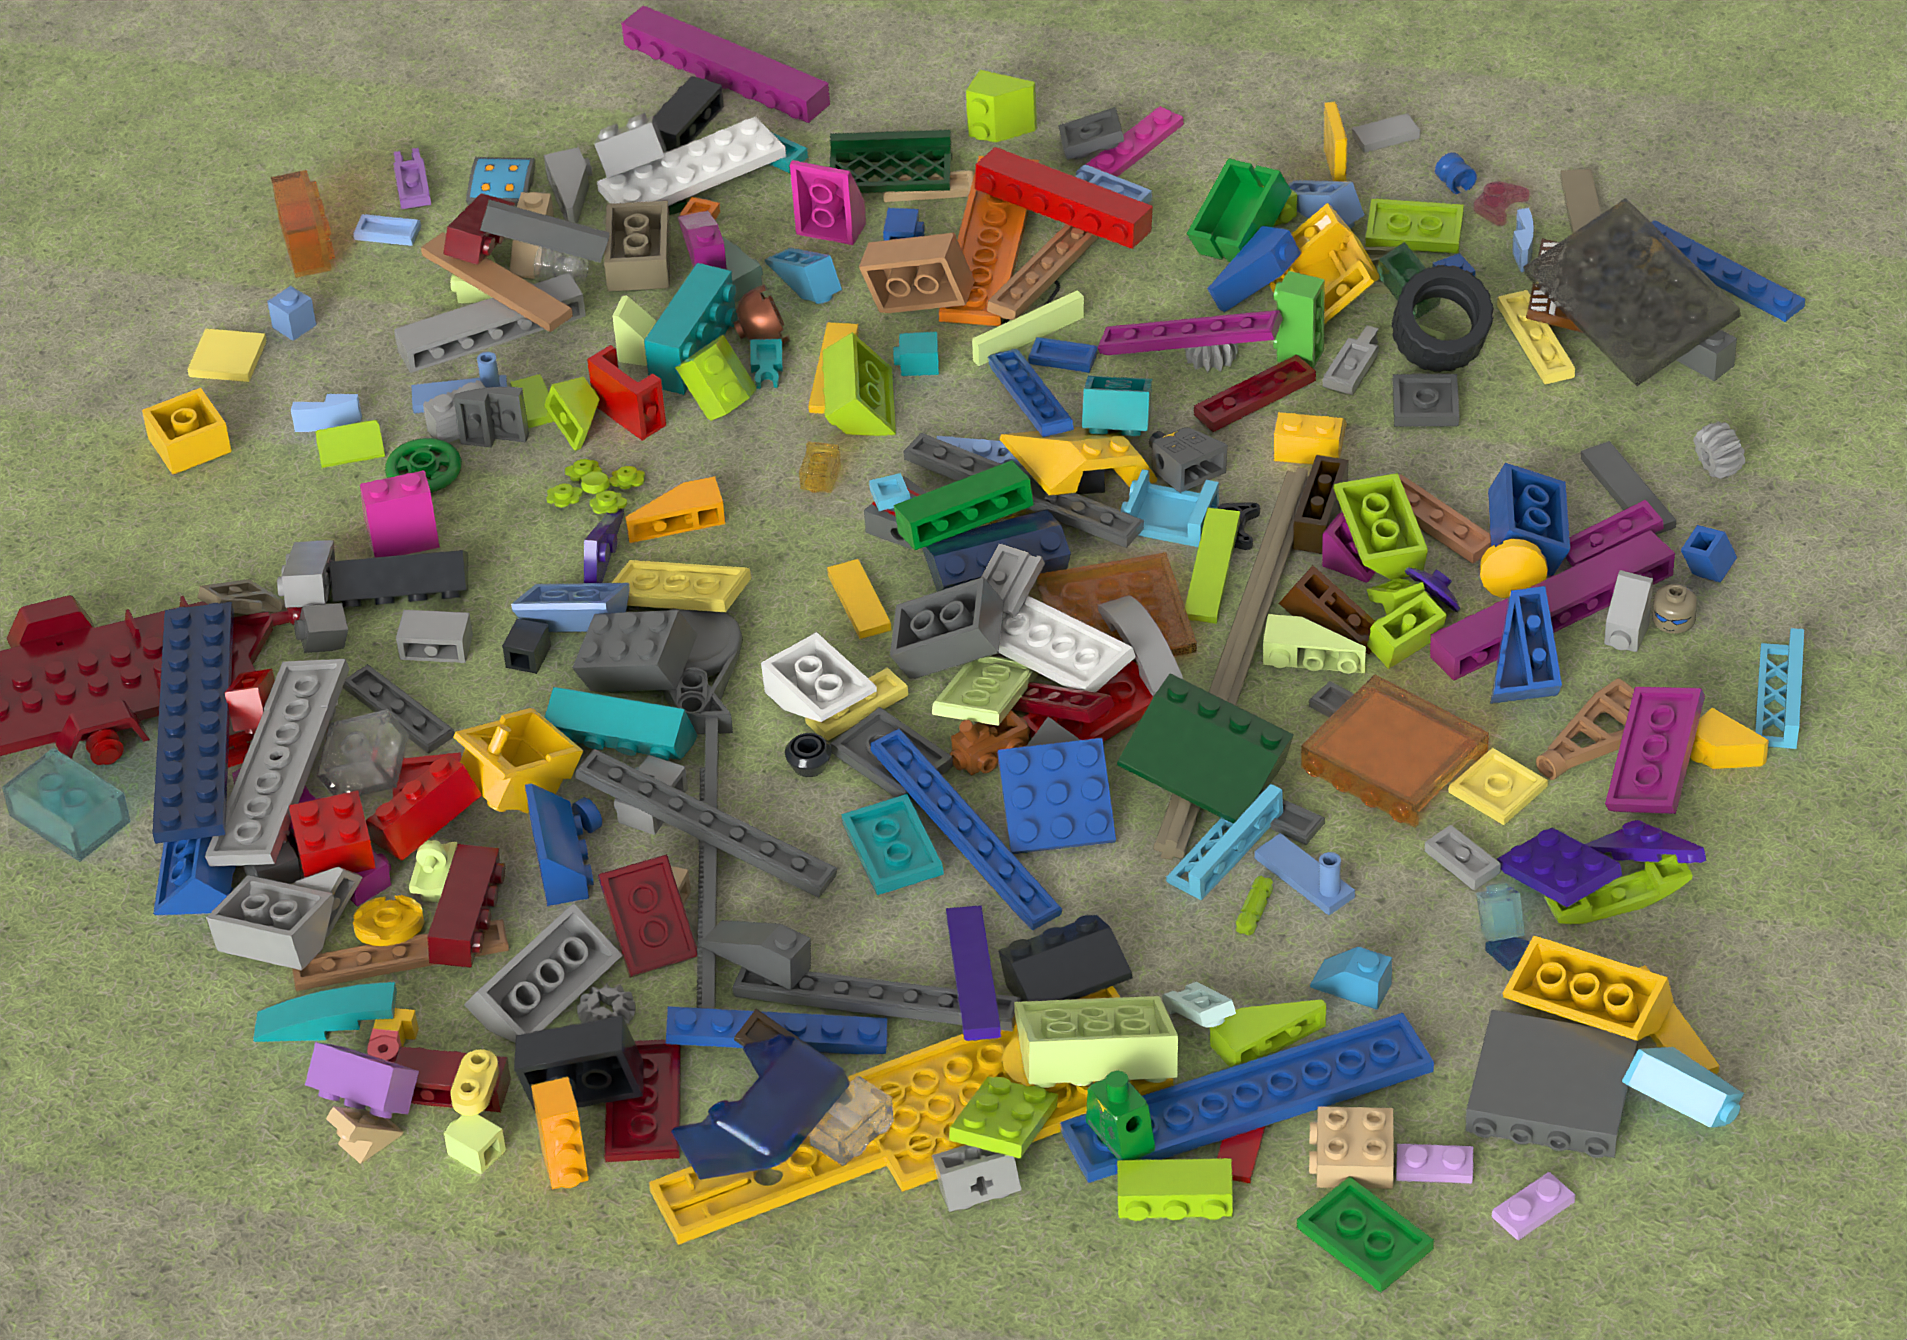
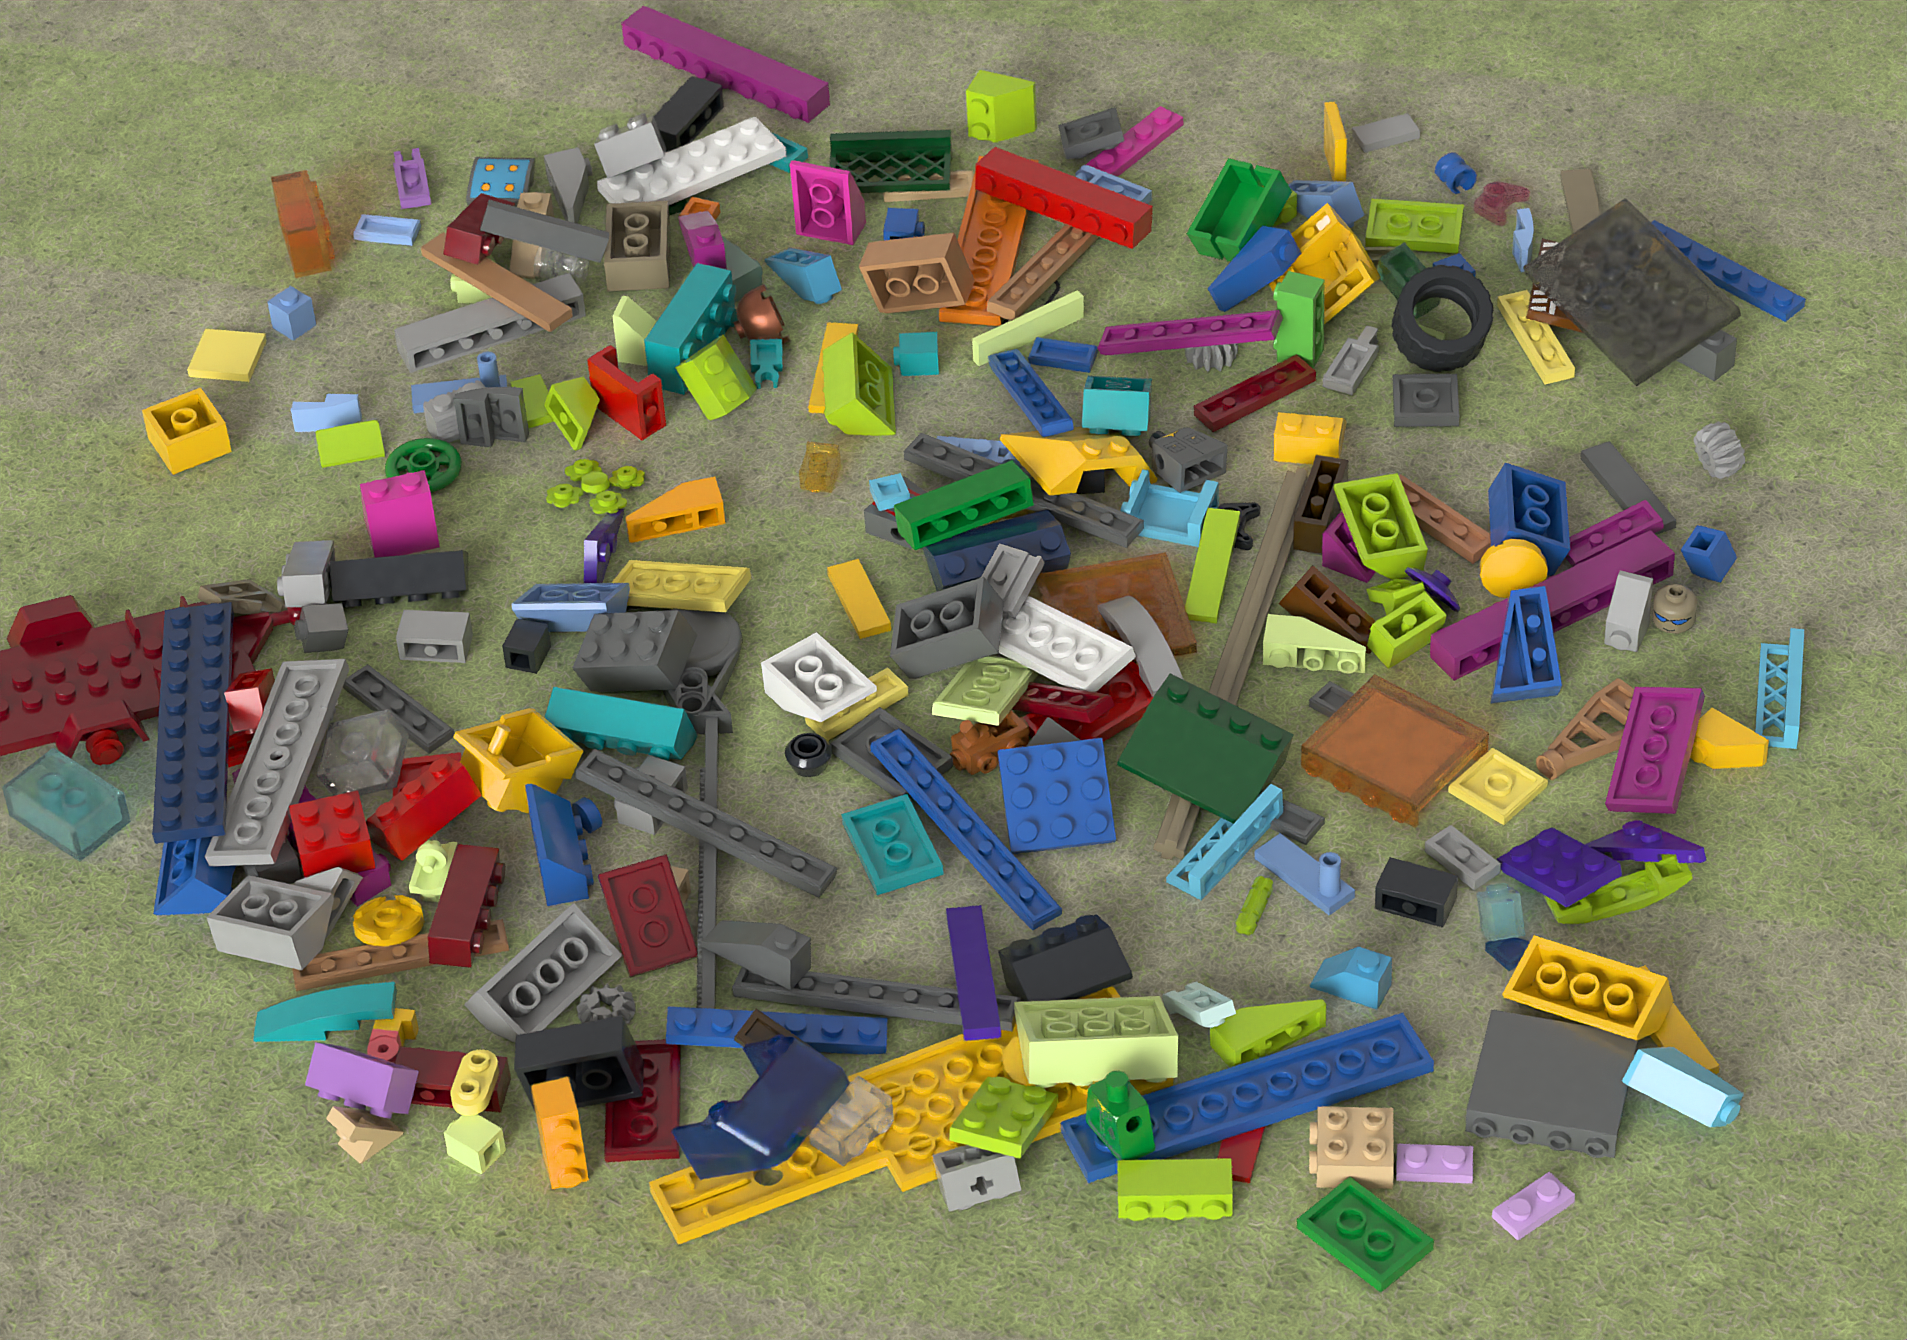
(1416, 892): none -> black brick

